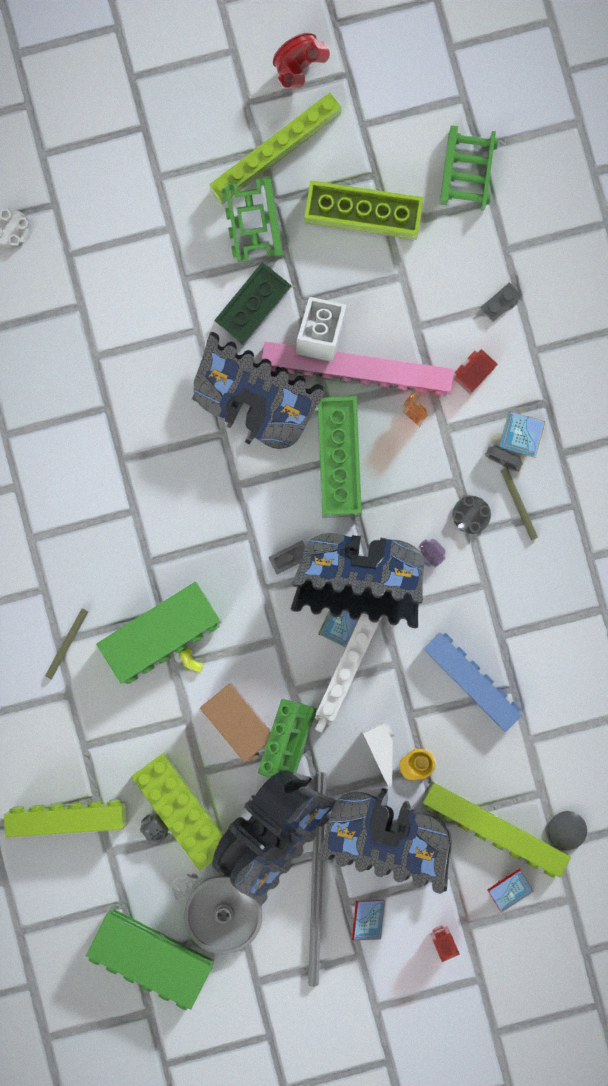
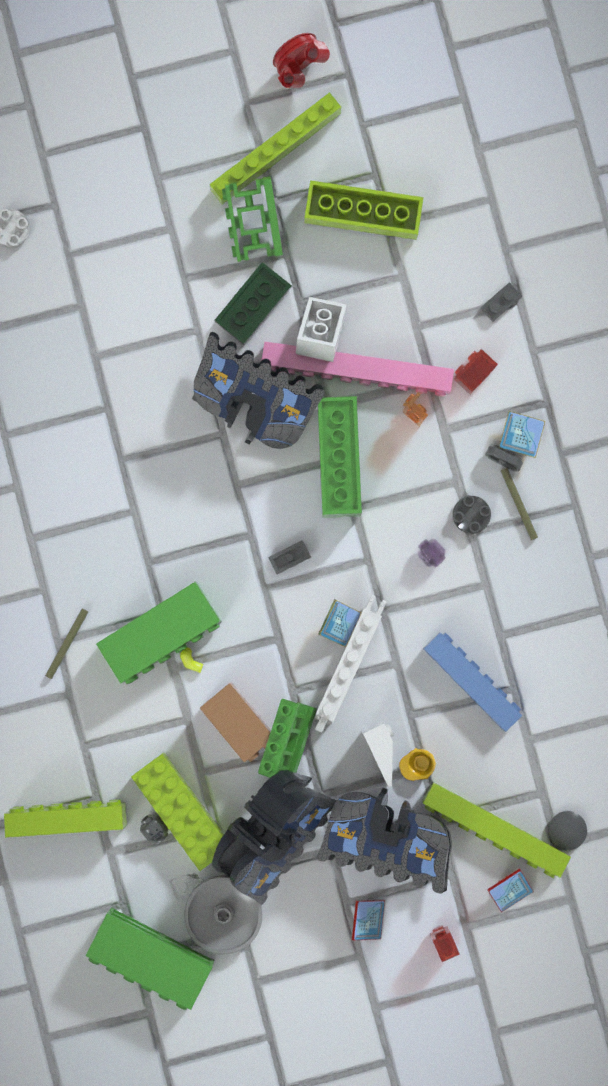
(316, 894): light grey axle -> none
(375, 585): animal -> none
(452, 157): bright green fence -> none

